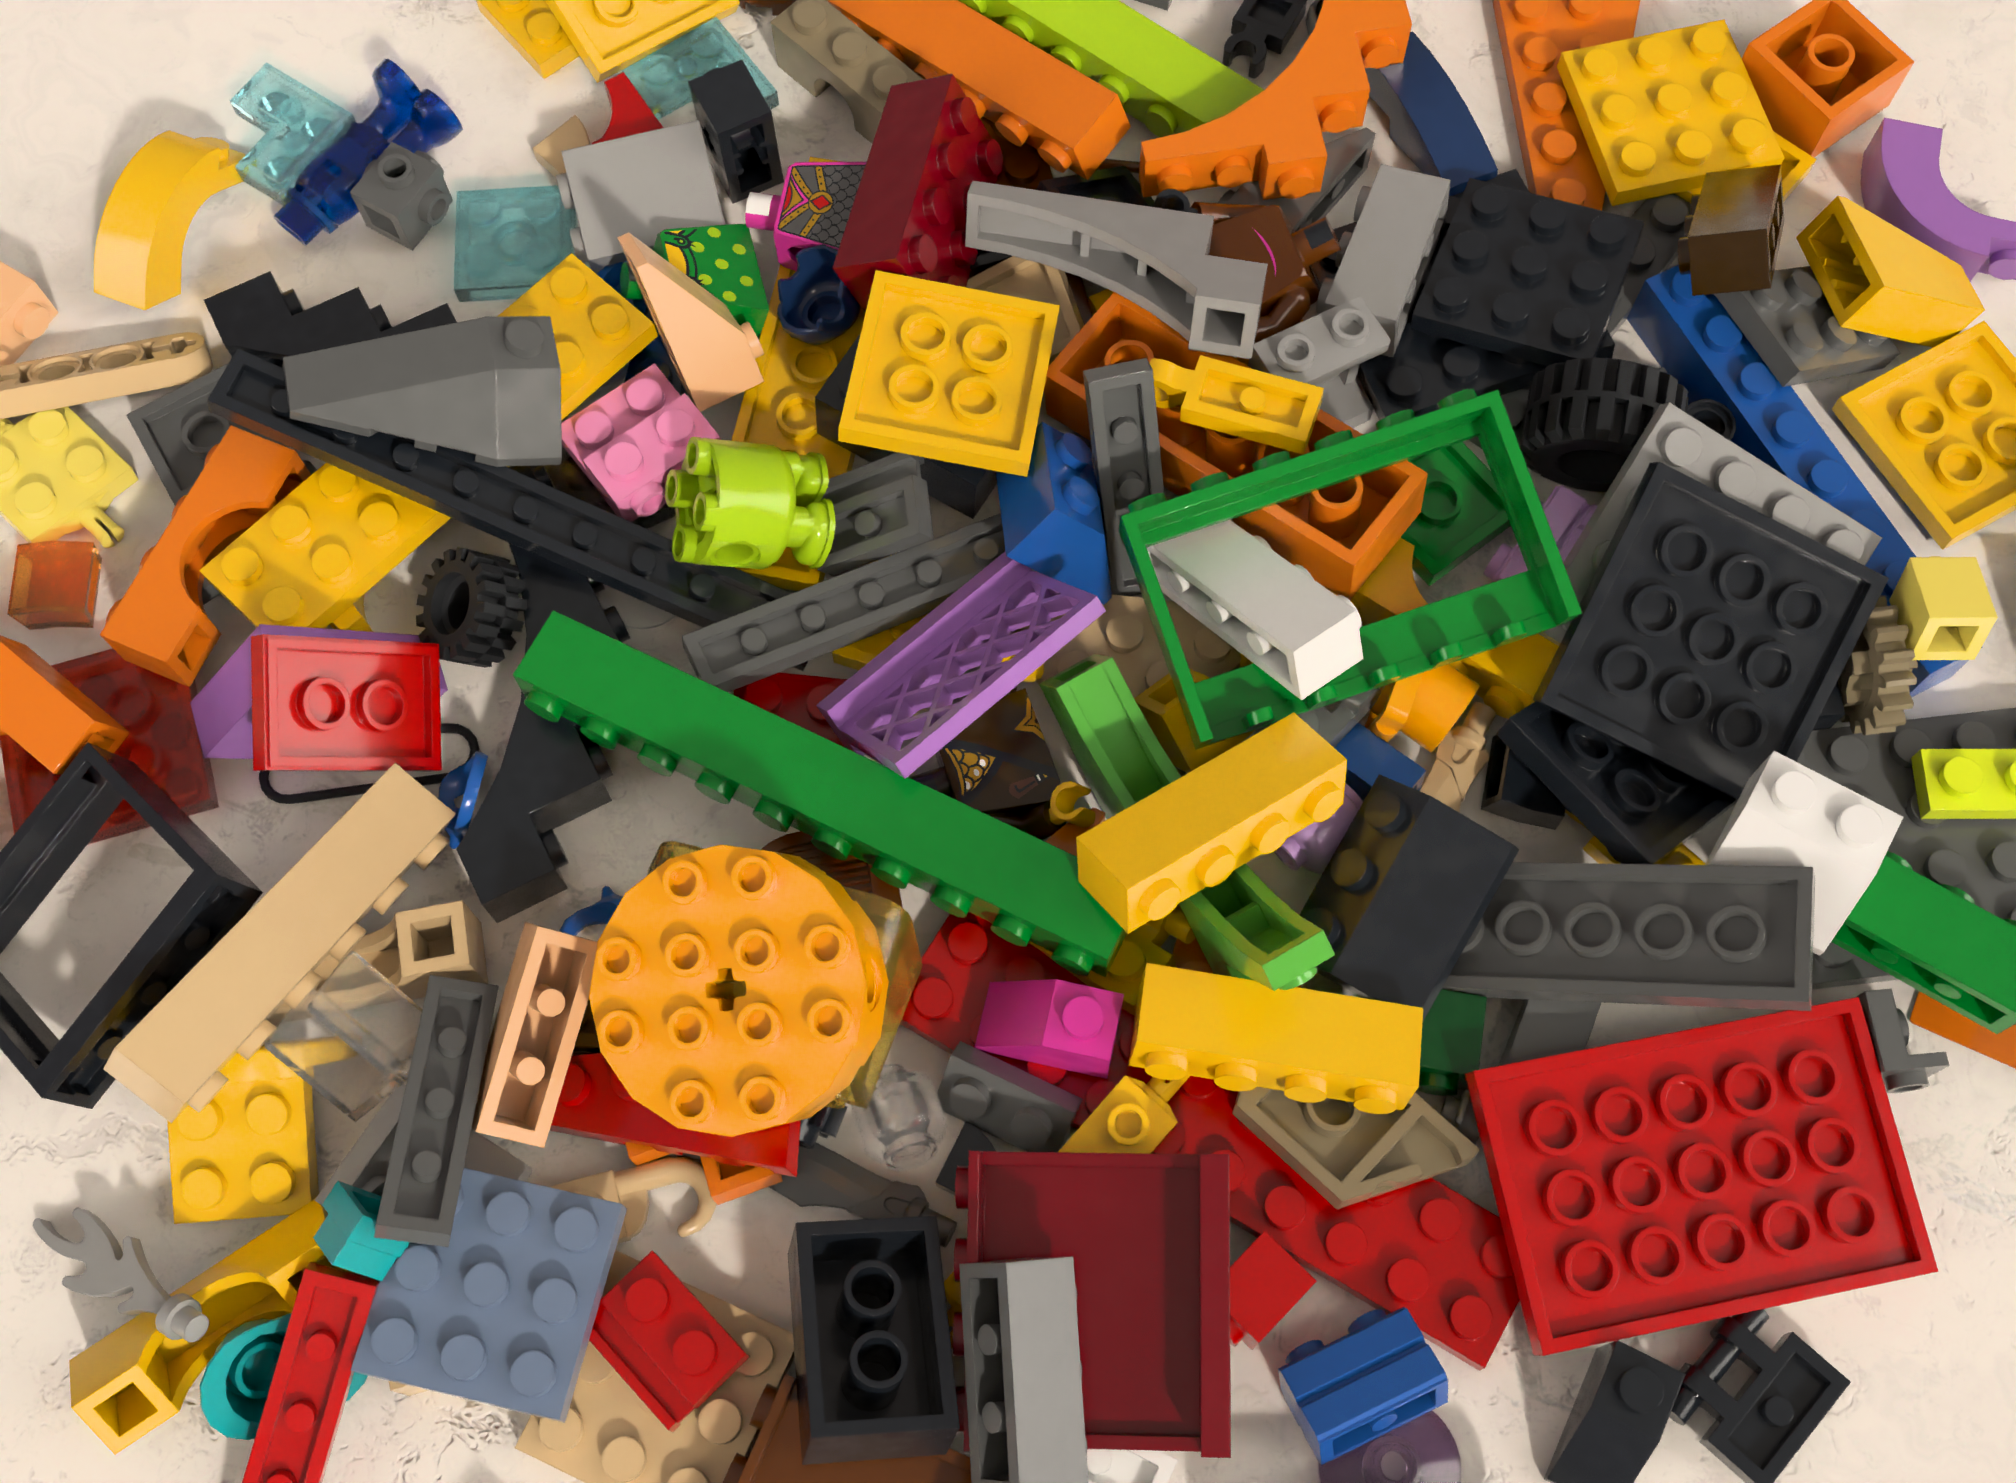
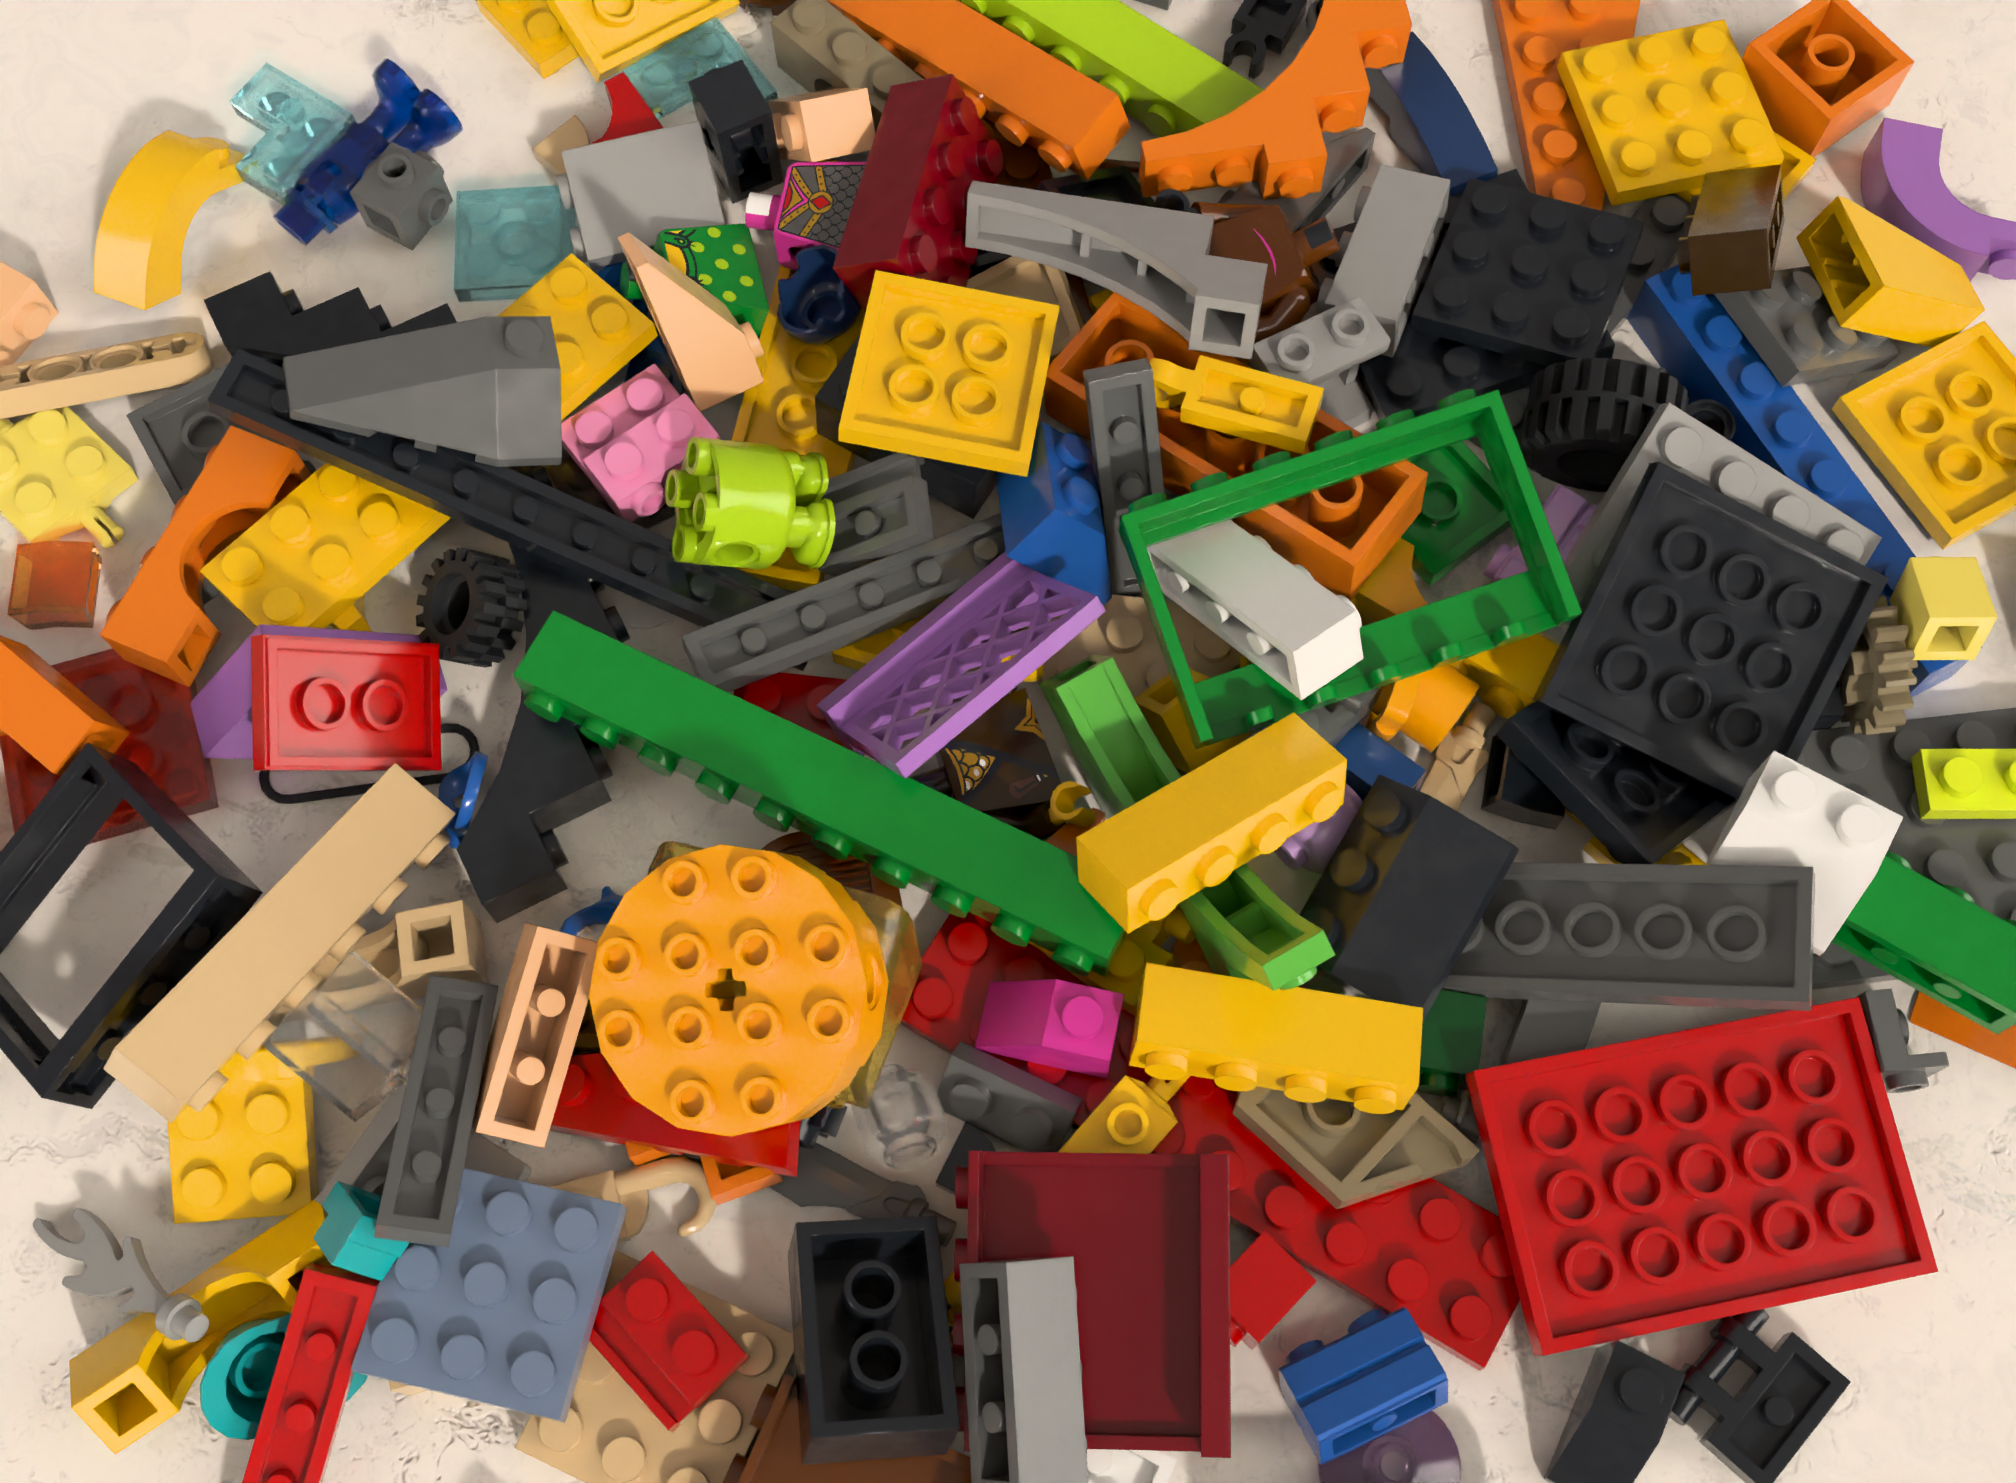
(823, 124): none -> light nougat brick

